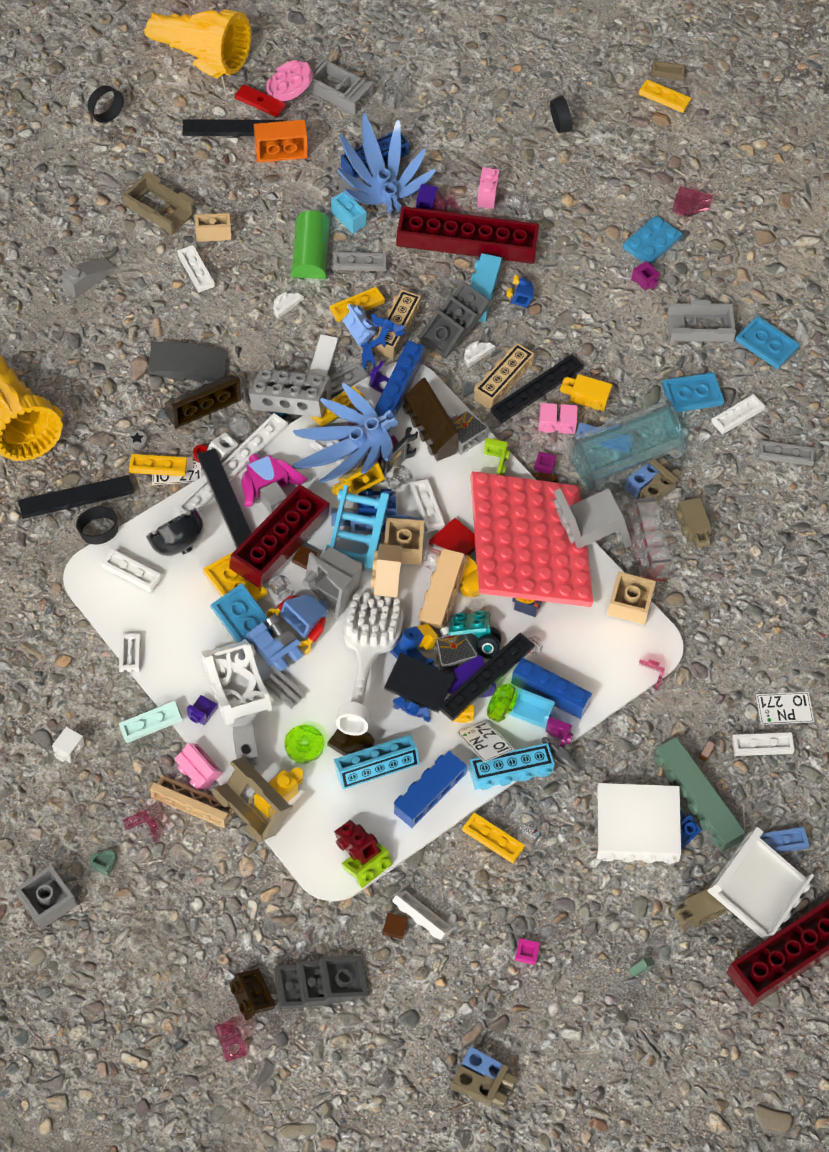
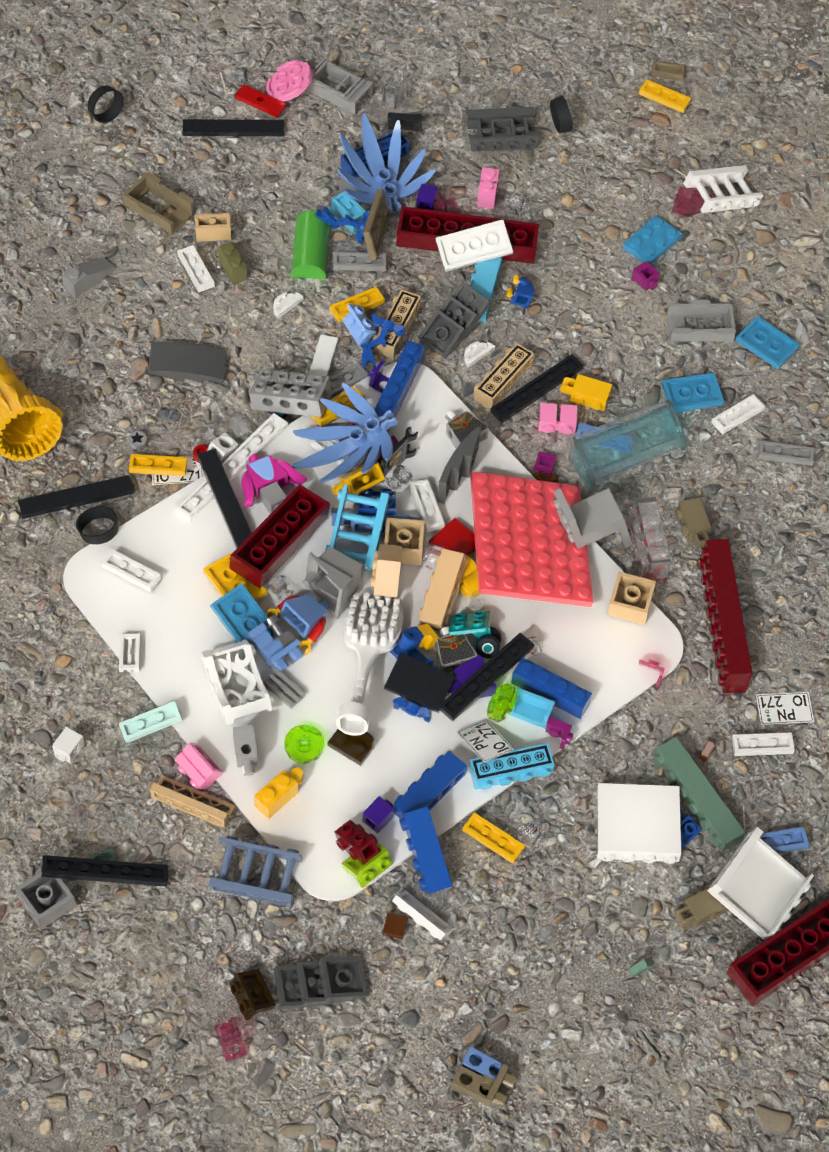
(104, 870): none -> black tile
(142, 818): clear pink bracket -> none
(177, 534): black cylinder -> none
(201, 710): dark purple bracket -> none
(203, 400): dark brown slope -> none
(215, 38): yellow cone -> none
(231, 795): dark tan piece -> none
(232, 262): none -> olive brick
(262, 891): none -> sand blue fence
(280, 141): orange brick -> none
(302, 555): reddish brown tile -> none
(327, 217): none -> blue piece
(376, 224): none -> dark tan tile
(376, 761): medium azure brick -> none
(378, 814): none -> dark purple brick
(407, 121): none -> black tile
(426, 850): none -> blue brick
(431, 420): dark brown slope -> none
(459, 464): none -> dark grey slope
(466, 716): yellow plate -> none
(474, 245): none -> white tile
(498, 119): none -> dark grey fence
(498, 449): lime bracket -> none
(527, 606): dark blue brick -> none
(527, 951): dark pink plate -> none
(561, 755): dark grey piece -> none
(653, 480): dark tan hips -> none
(724, 176): none -> white fence
(725, 616): none -> dark red brick

